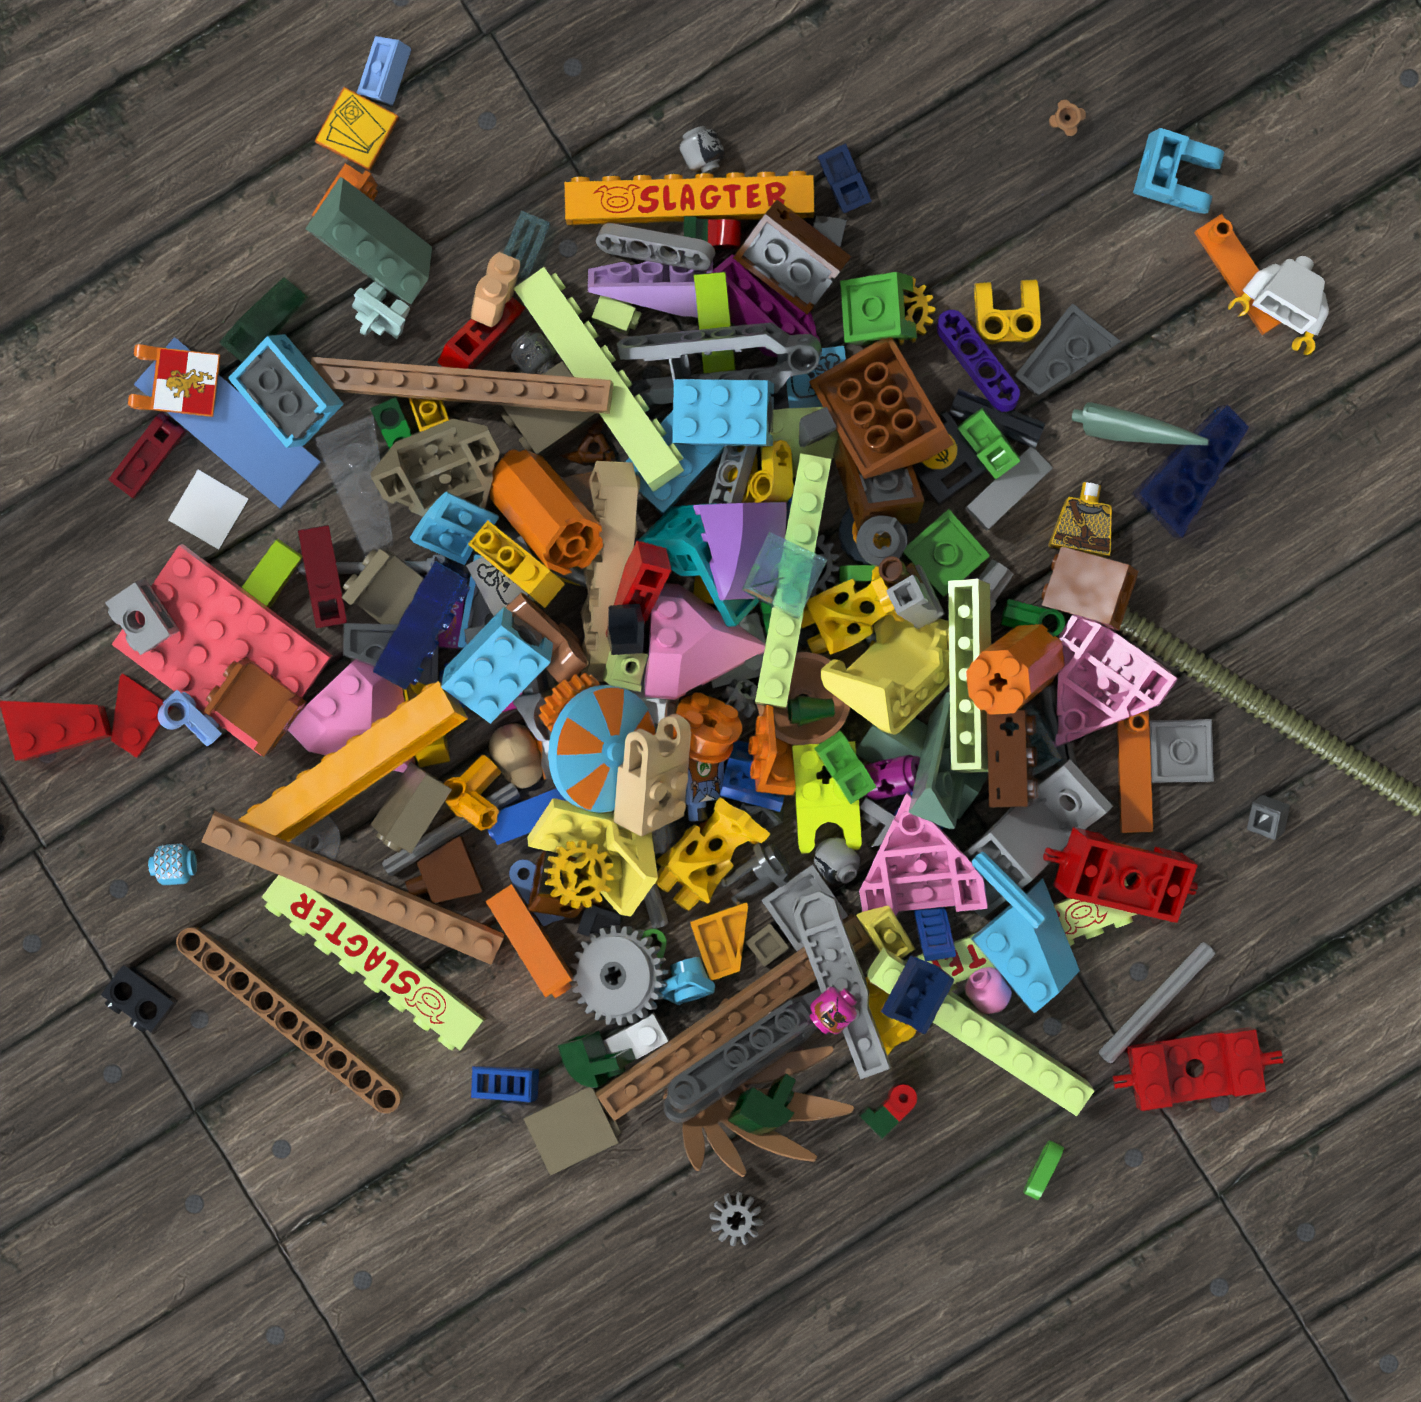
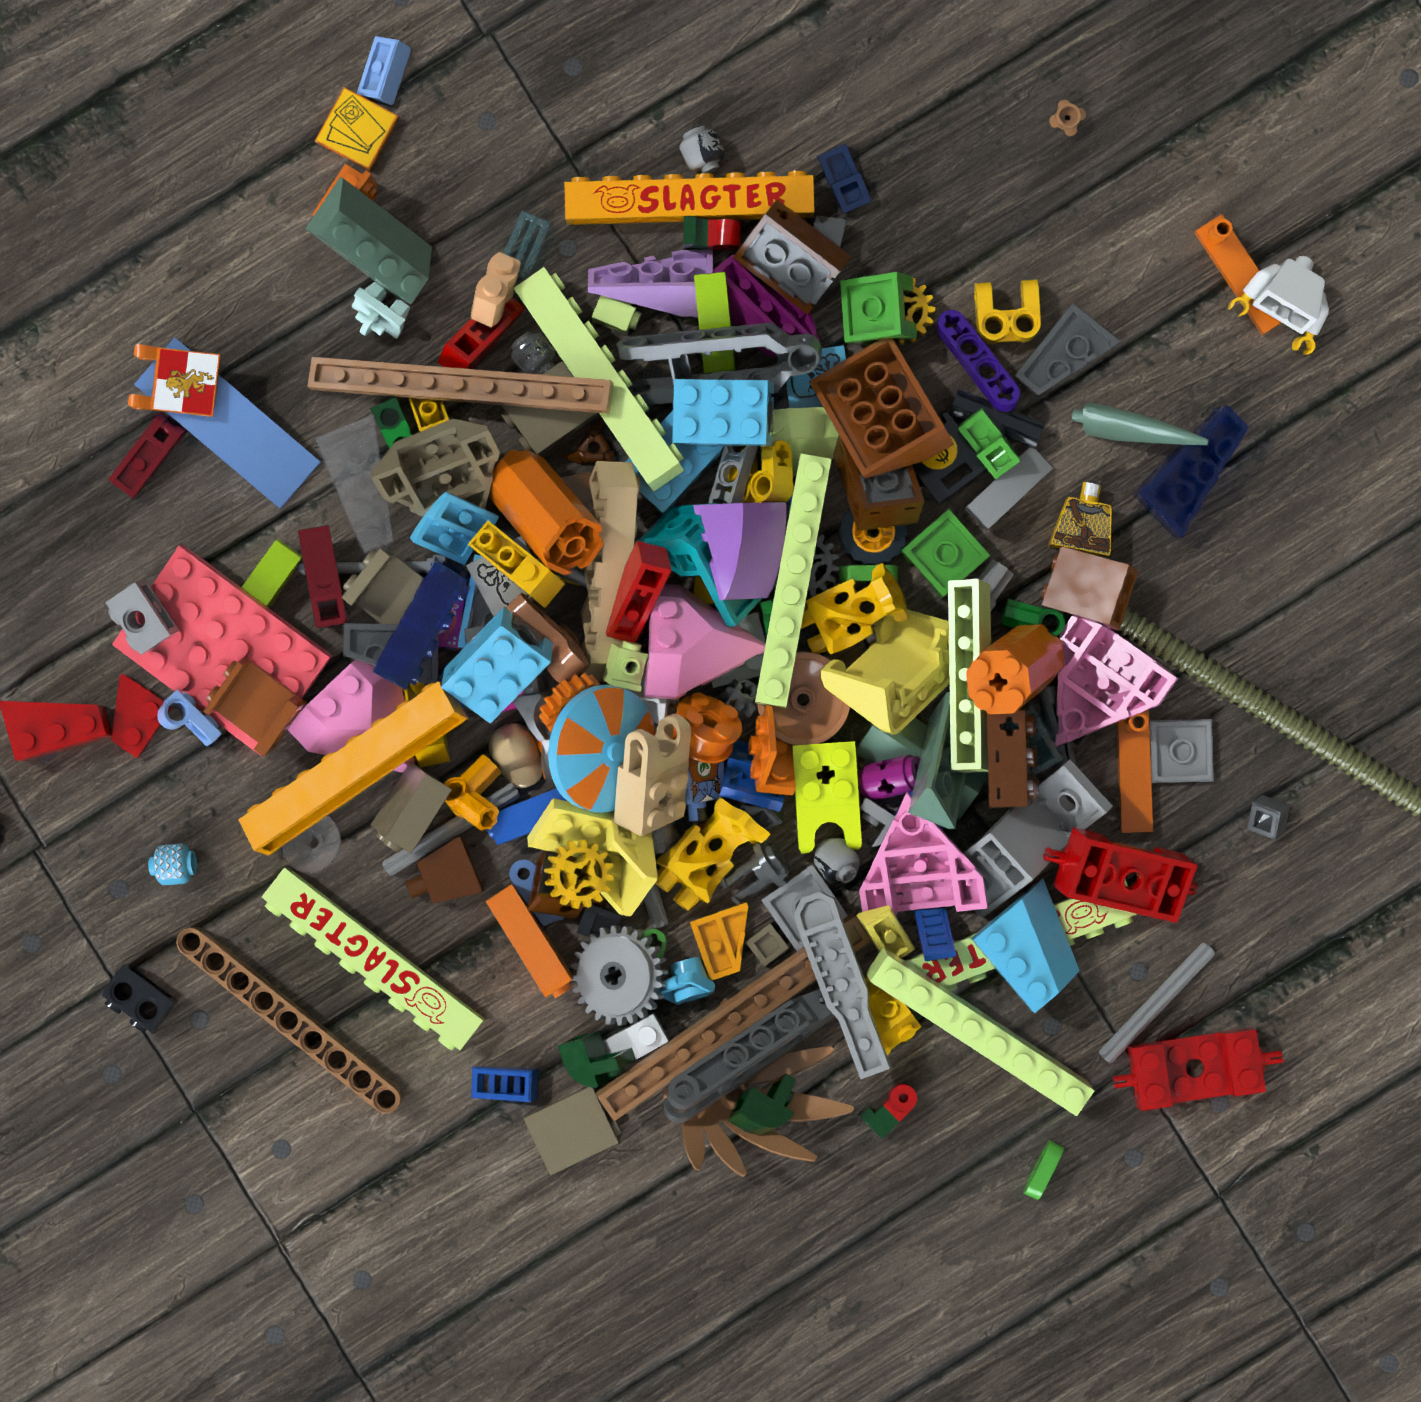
(208, 509): white sticker -> none
(263, 319): clear green slope -> none
(285, 390): piece -> none
(352, 887): medium nougat plate -> none
(620, 239): light grey beam -> none
(625, 629): black panel -> none
(743, 1226): light grey gear -> none
(784, 575): clear light blue slope -> none
(806, 710): dark green cone -> none
(815, 427): dark grey slope -> none
(833, 1010): dark pink head -> none
(845, 767): bright green slope -> none
(876, 528): dark grey piece -> none
(911, 593): light grey hips -> none
(918, 994): dark blue bracket -> none
(988, 990): bright pink head -> none
(1009, 889): medium azure axle -> none
(1160, 165): medium azure brick -> none

